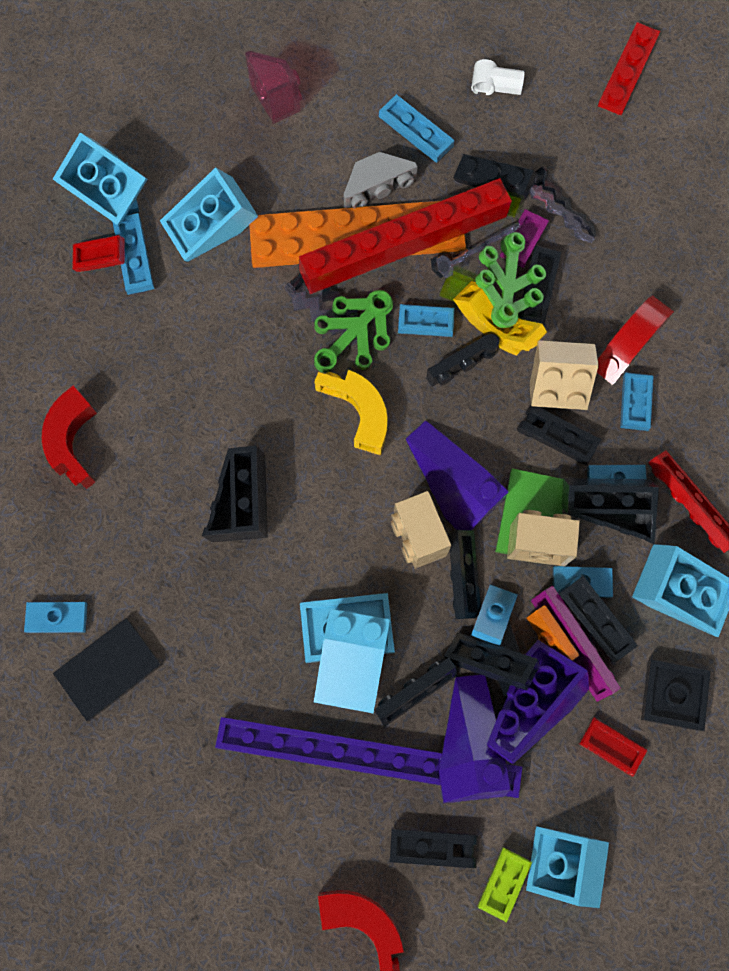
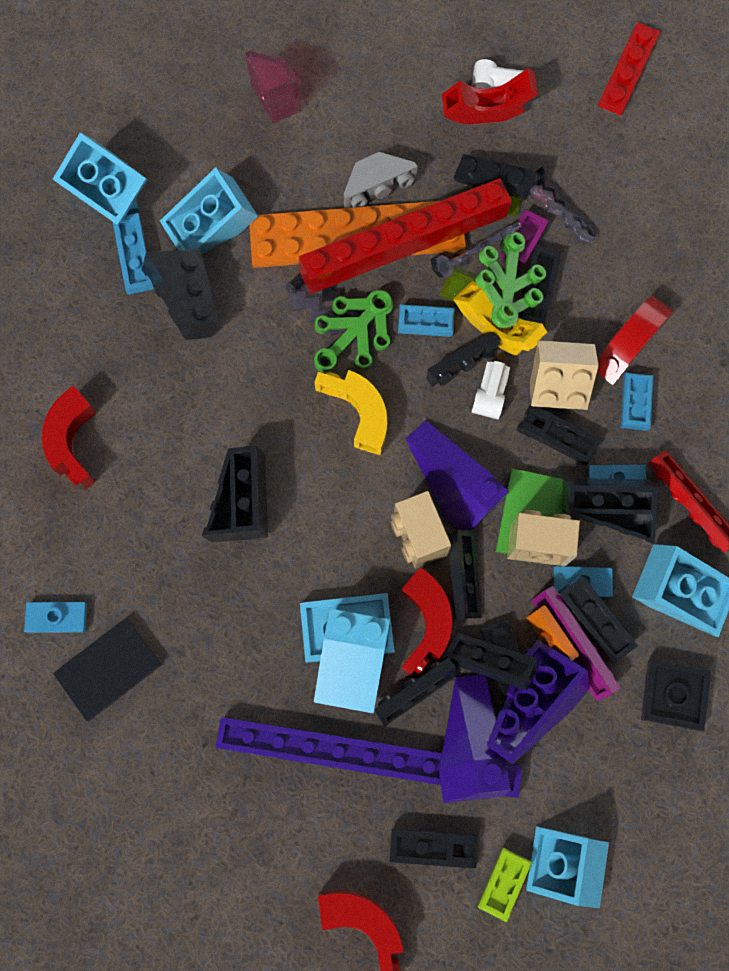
(98, 253): red tile -> none
(185, 289): none -> black wedge
(416, 128): dark azure plate -> none
(436, 610): none -> red arch
(476, 106): none -> red arch
(490, 396): none -> white piece
(494, 615): dark azure plate -> none
(613, 747): red tile -> none

